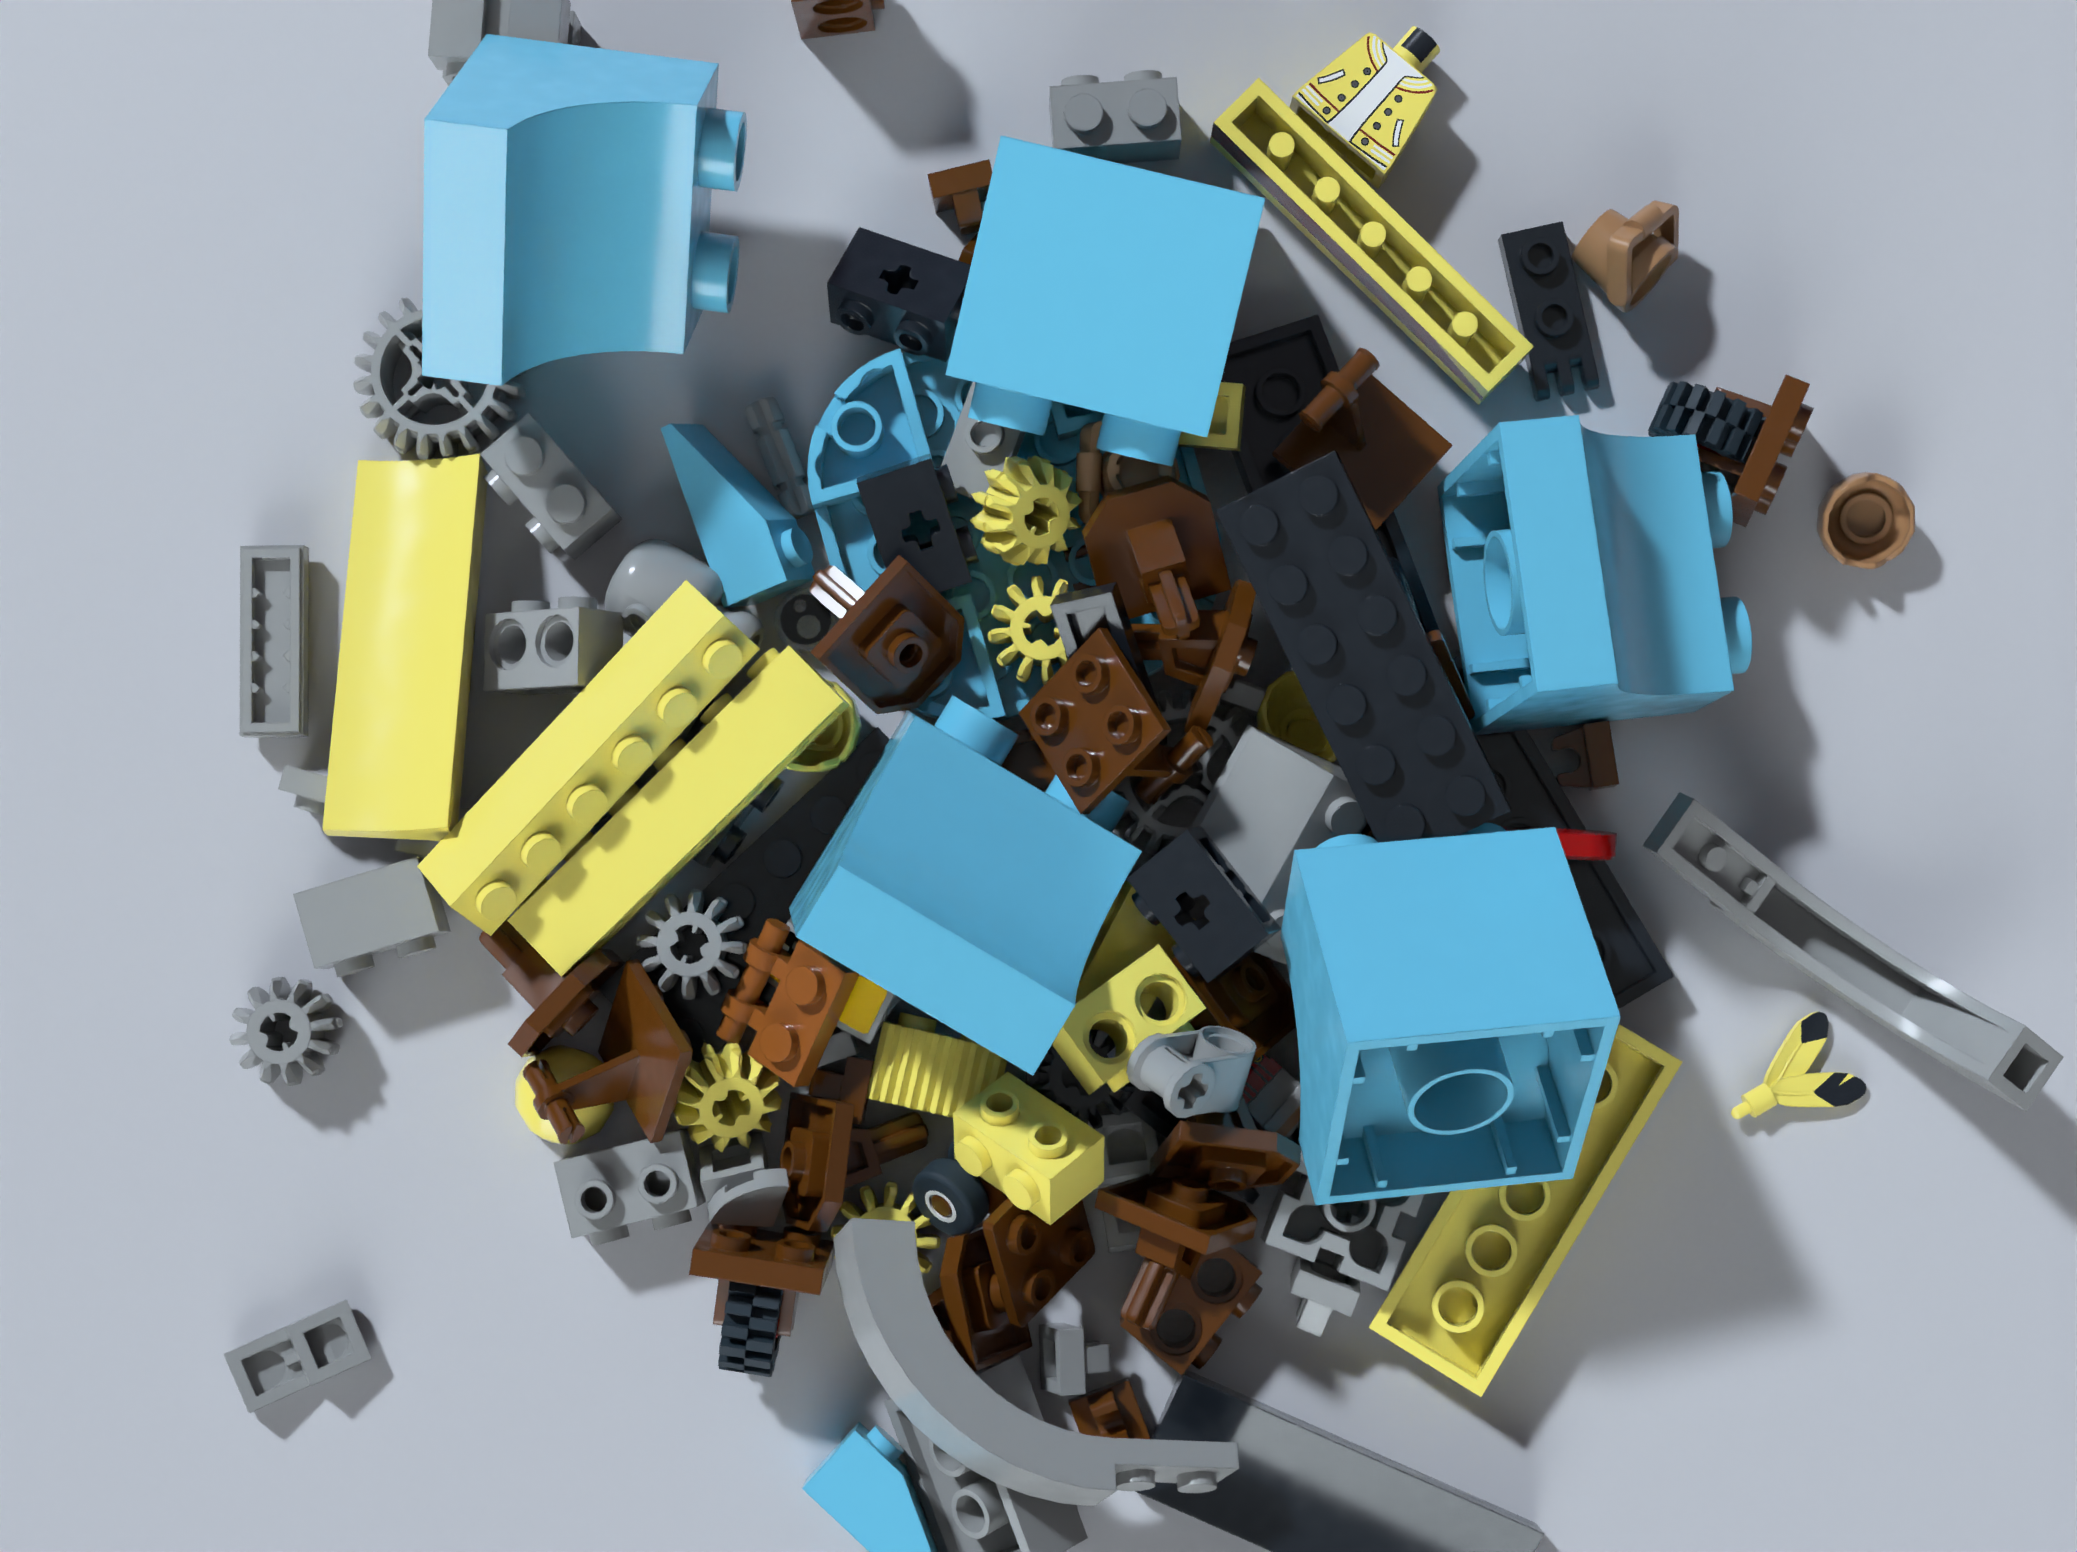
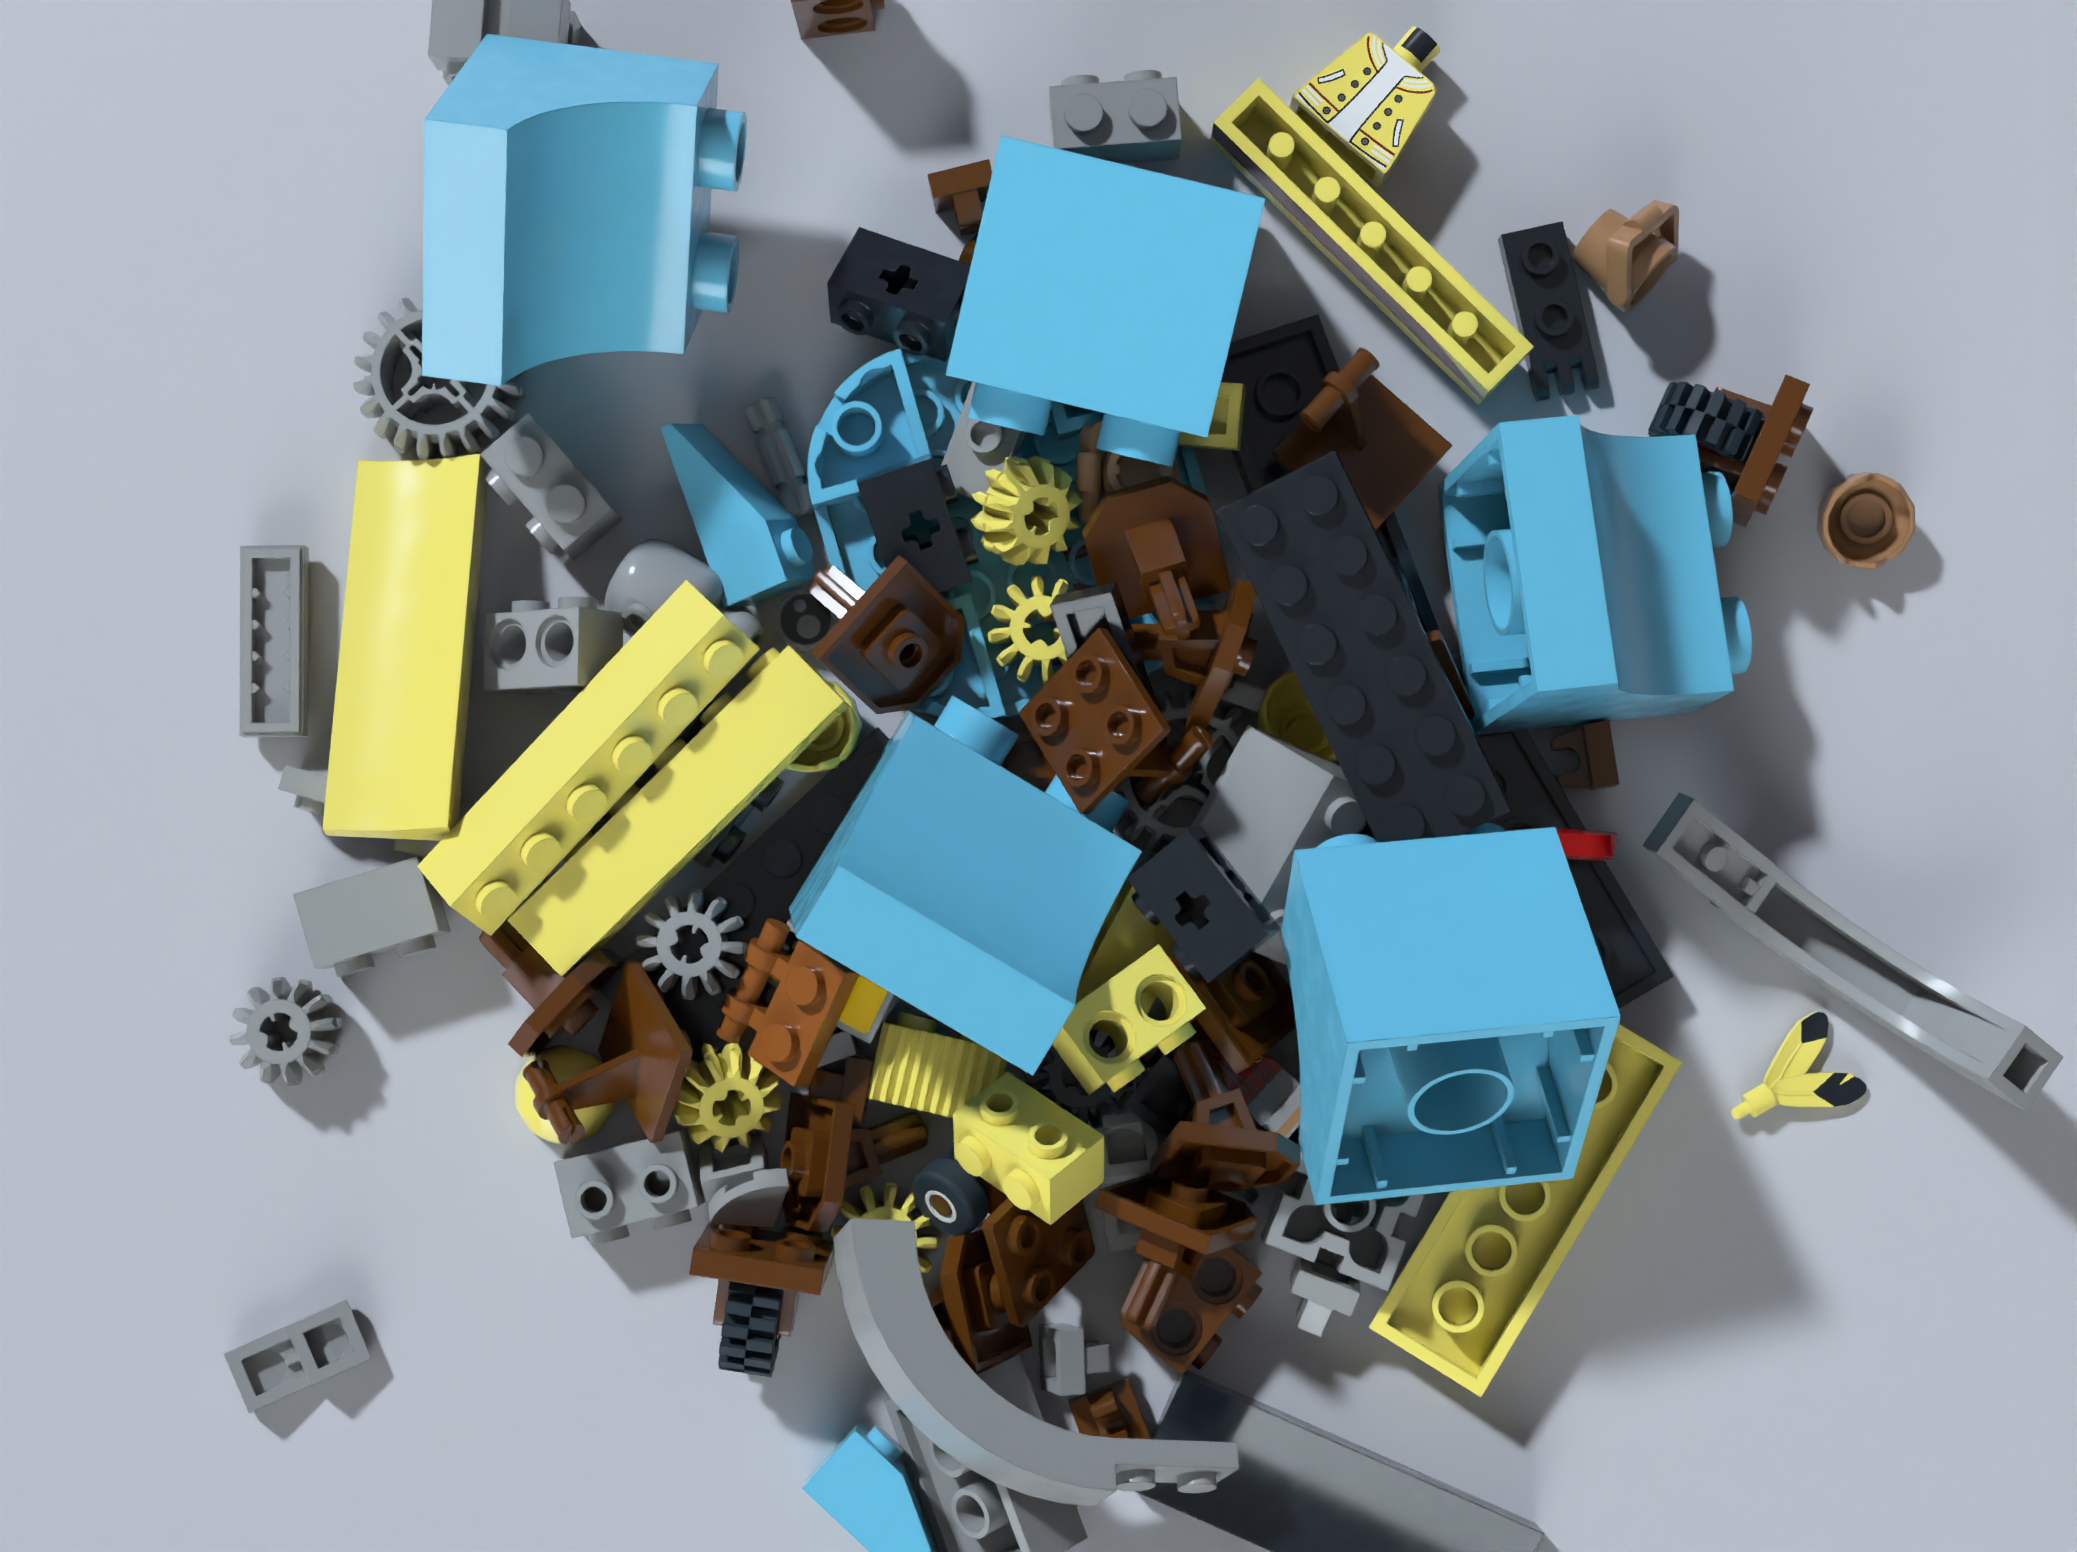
(1194, 1069): light grey piece -> none

